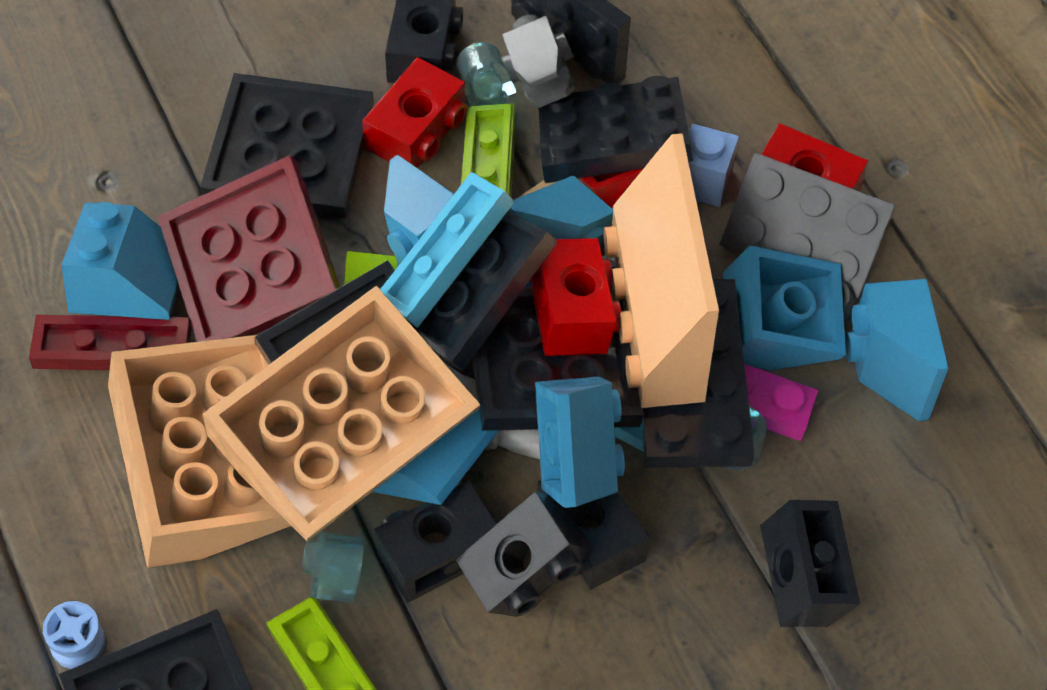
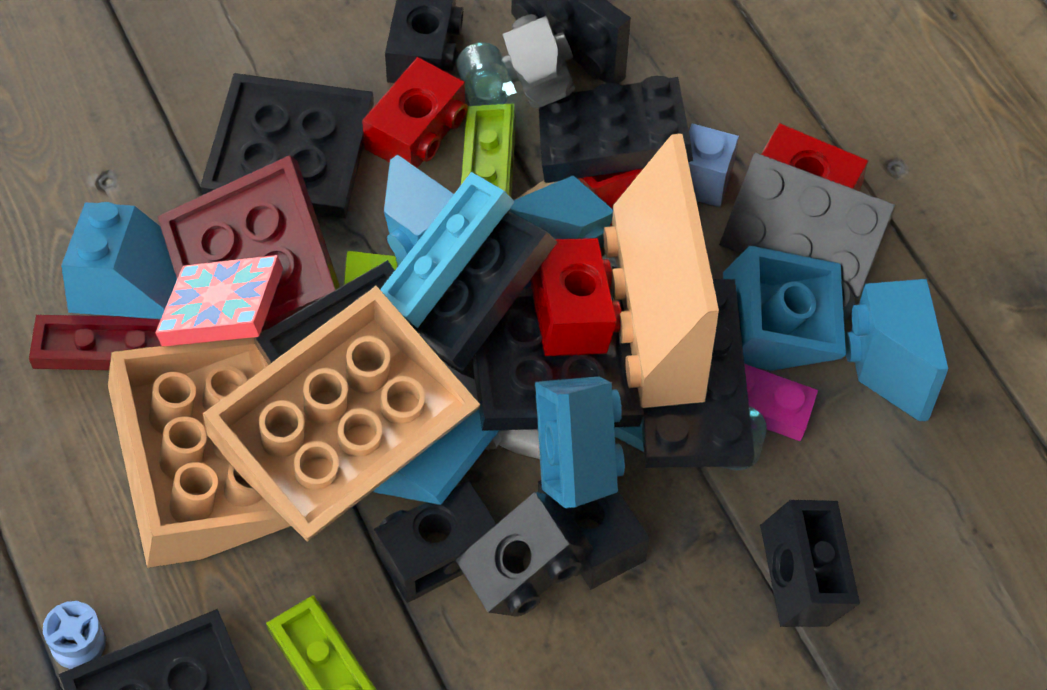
(220, 301): none -> tile
(333, 566): clear light blue plate -> none

